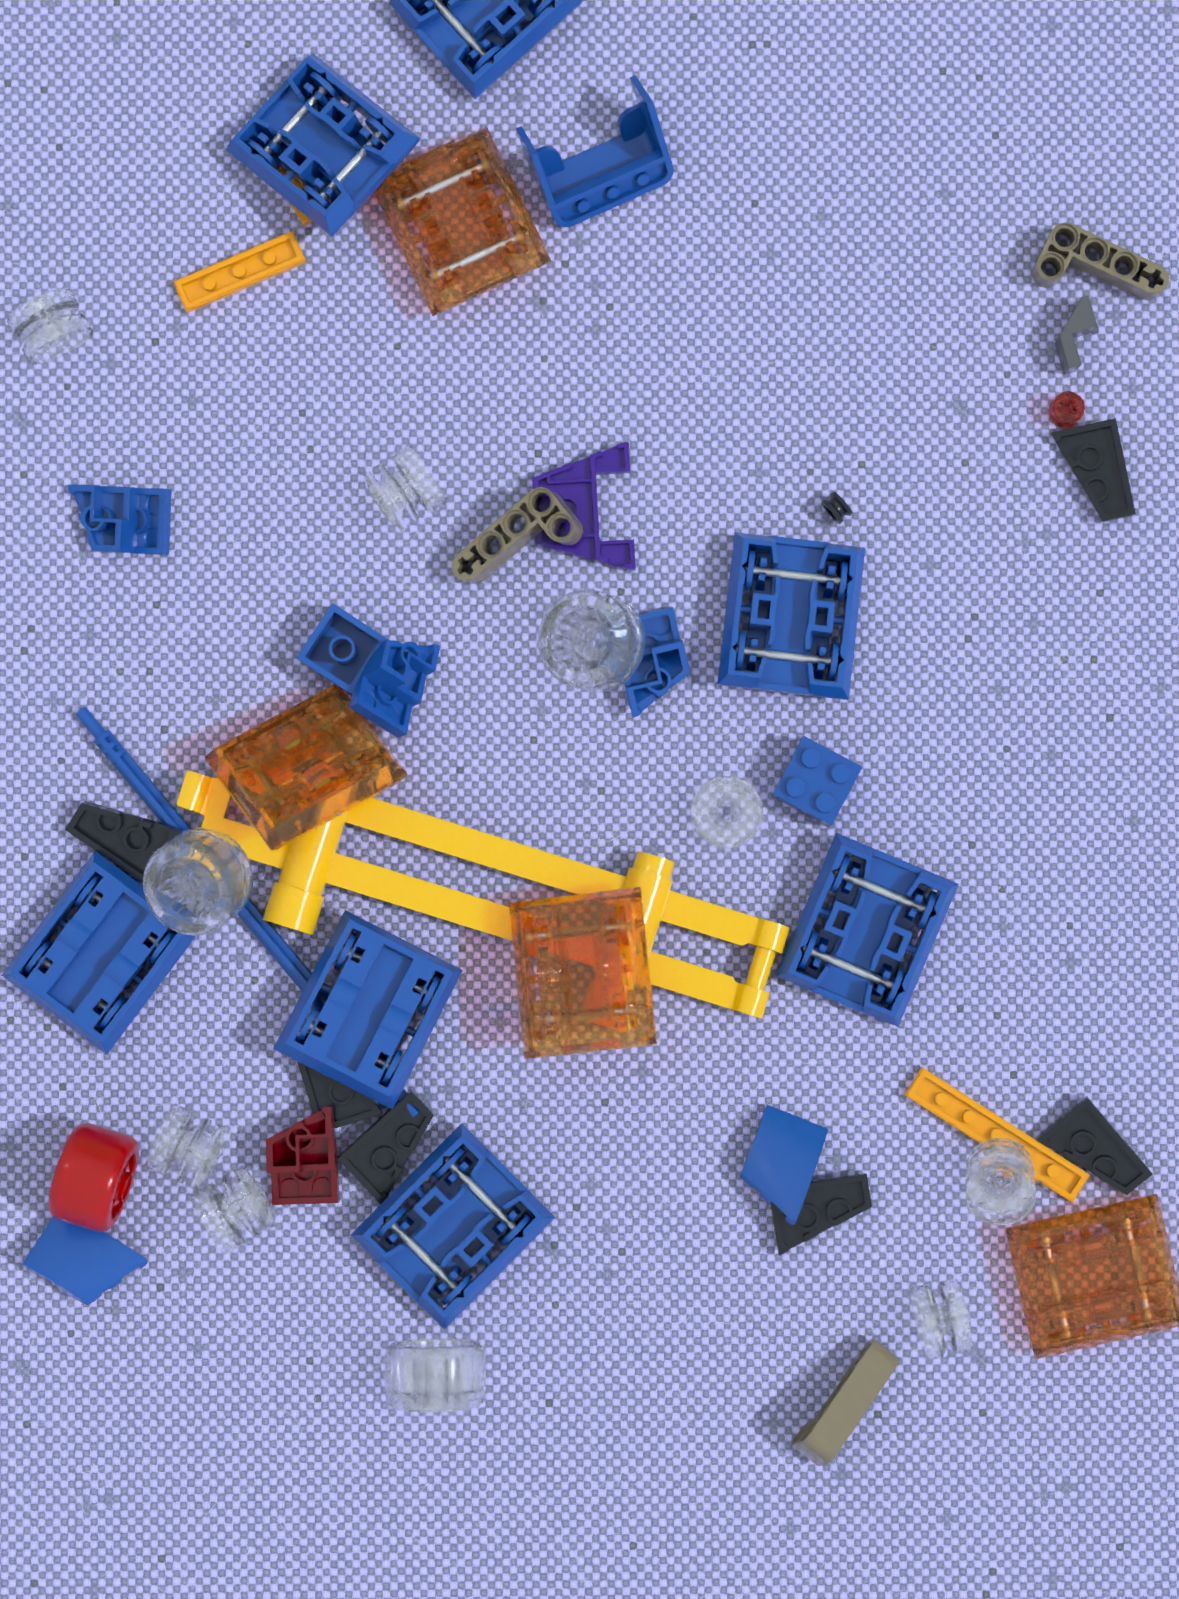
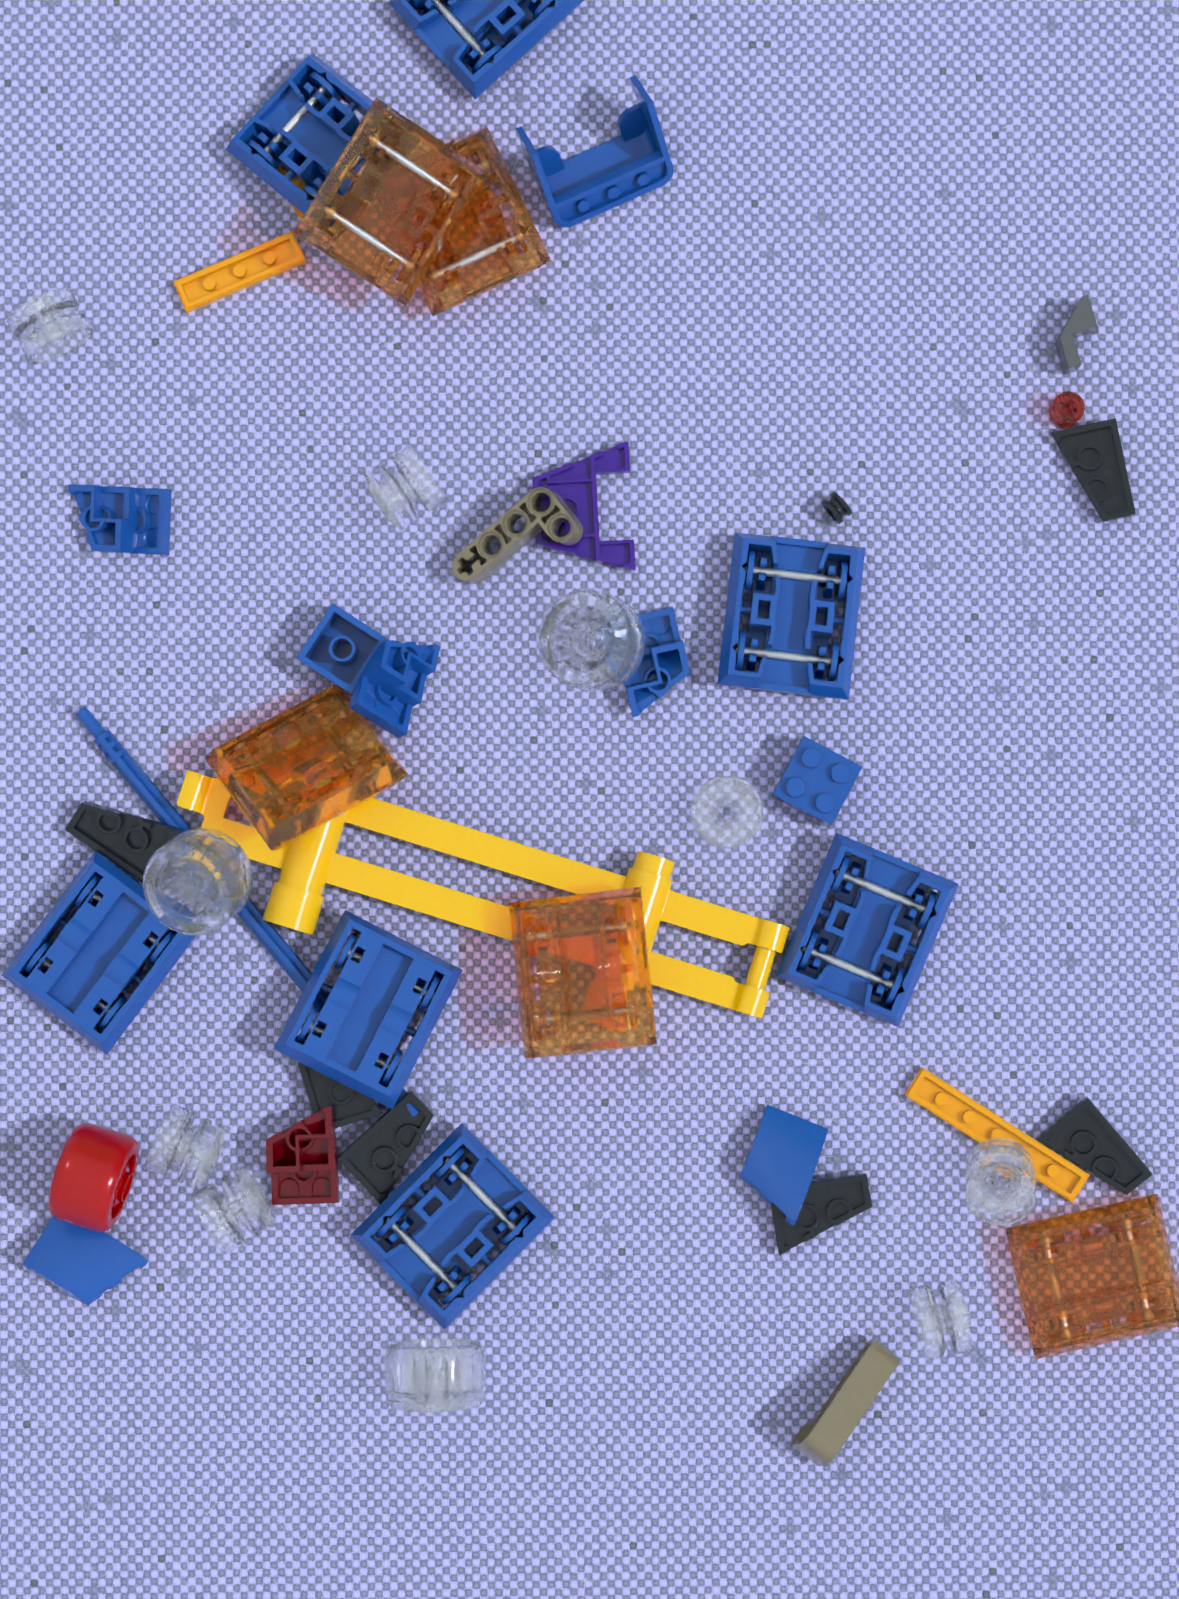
(390, 201): none -> clear orange piece
(1102, 269): dark tan beam -> none

